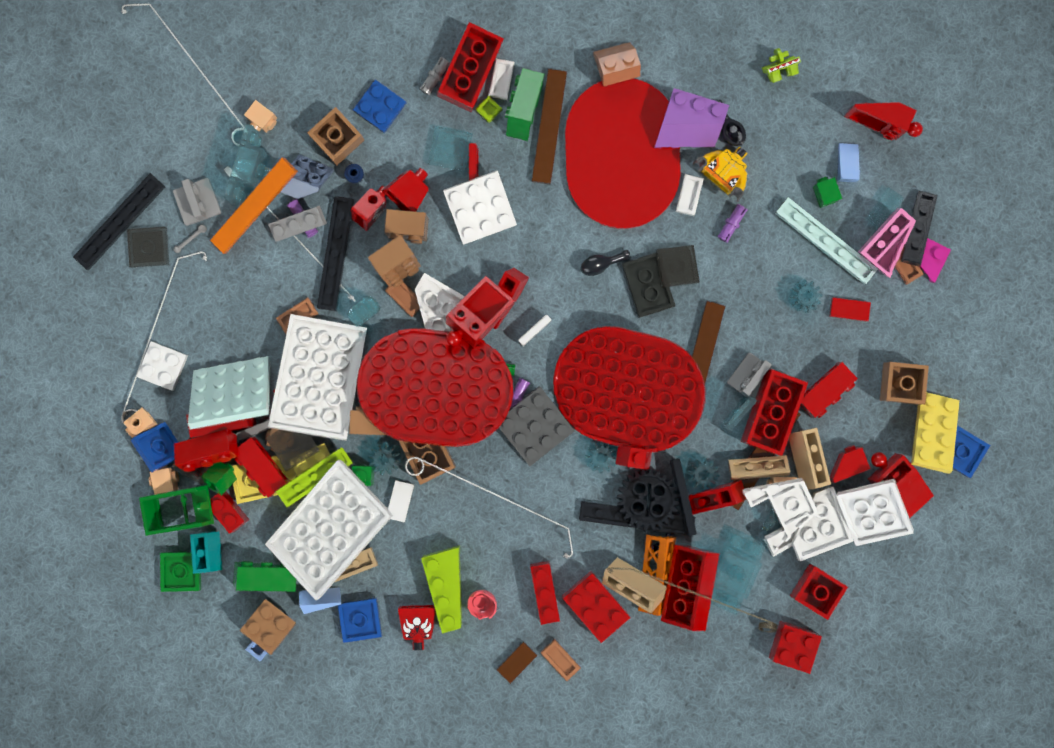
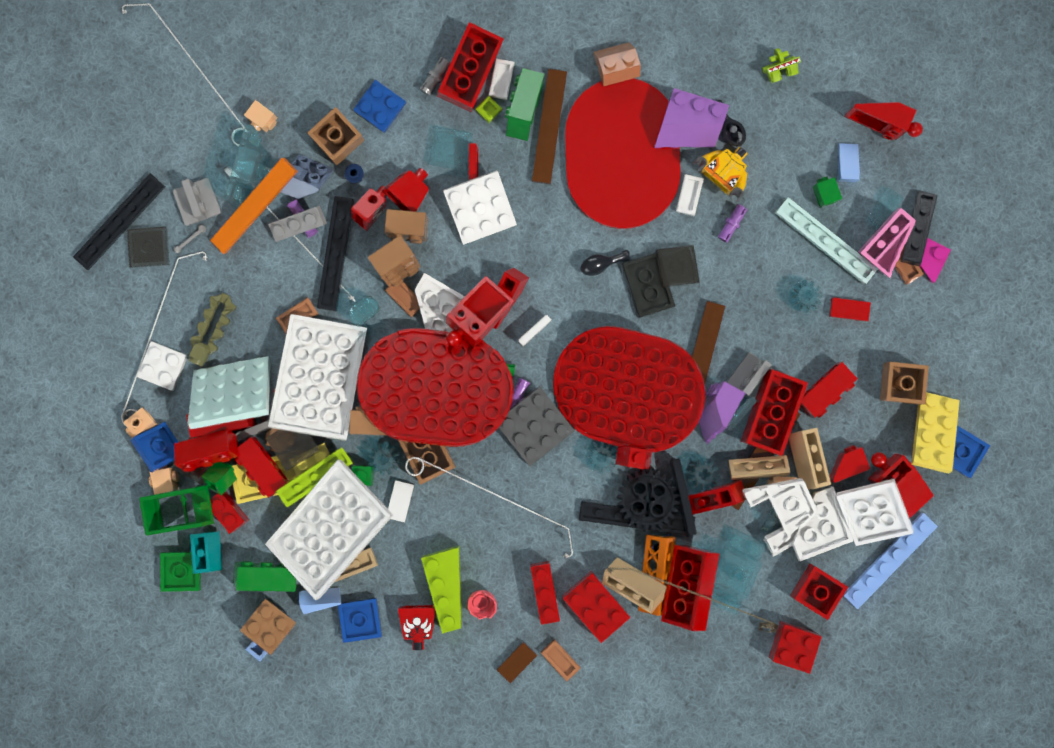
(201, 351): none -> olive sword
(719, 409): none -> medium lavender wedge
(889, 561): none -> light blue plate

